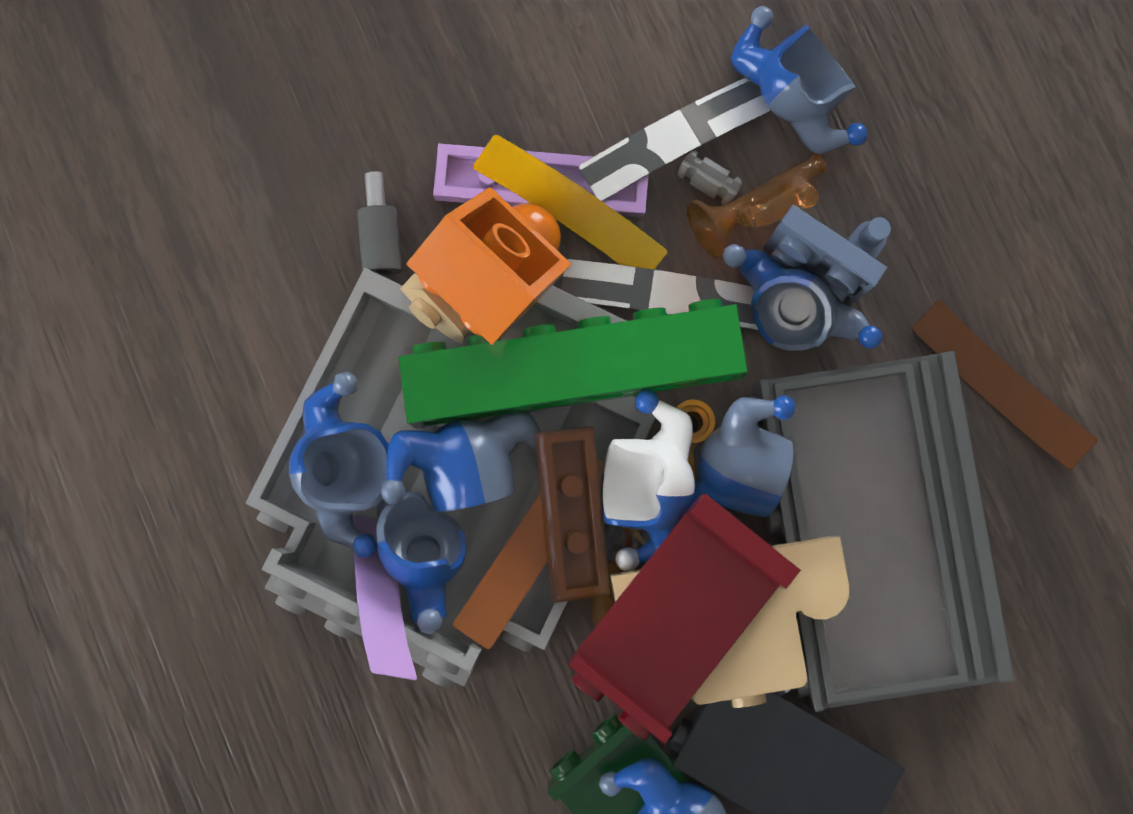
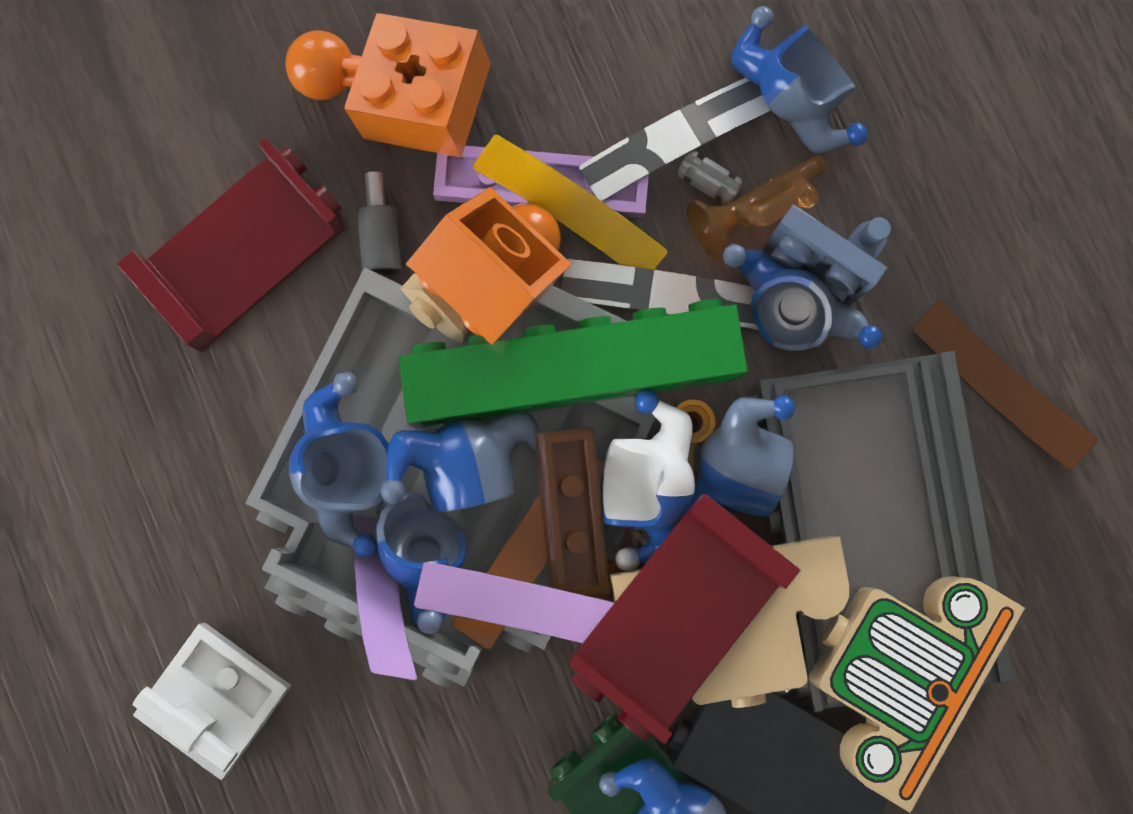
(211, 700): none -> white plate
(237, 249): none -> dark red panel
(407, 89): none -> orange brick
(508, 602): none -> lavender sticker
(910, 676): none -> brick

